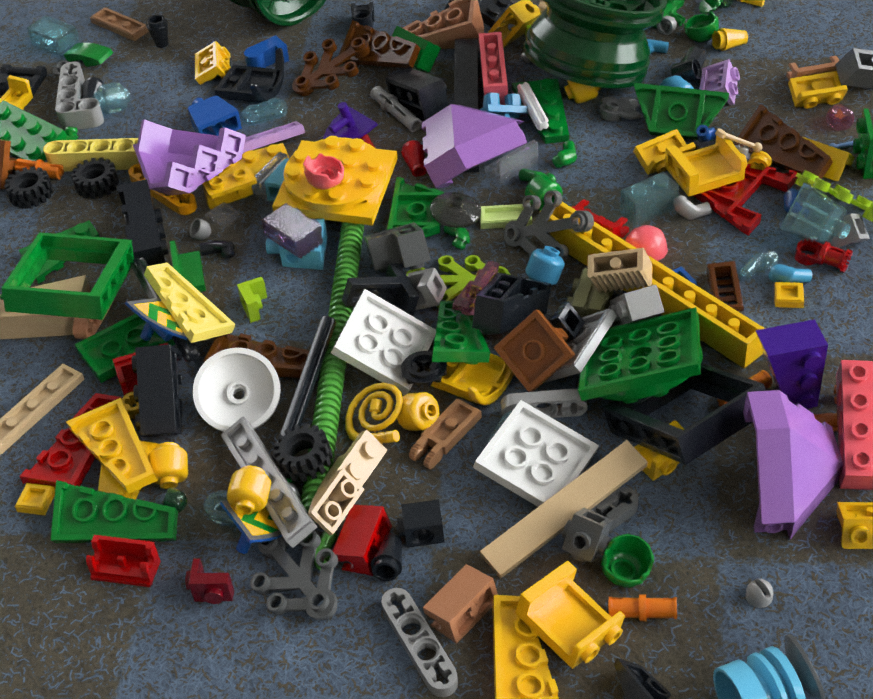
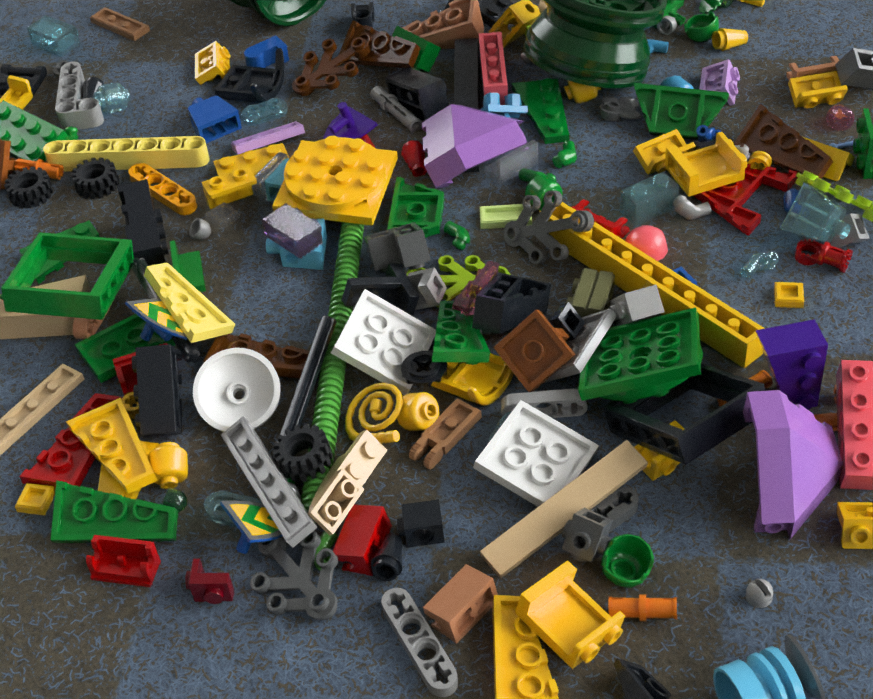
(89, 53): green slope -> none
(158, 29): black cone -> none
(182, 160): medium lavender panel -> none
(215, 246): black arm -> none
(249, 489): yellow head -> none
(250, 296): lime bracket -> none
(323, 171): coral hair -> none
(455, 210): clear smoke dish -> none
(534, 108): white axle -> none
(545, 265): dark azure head -> none
(620, 270): tan brick -> none
(690, 65): black piece -> none
(722, 270): reddish brown slope -> none
(757, 147): tan hinge -> none
(789, 274): dark azure arm -> none

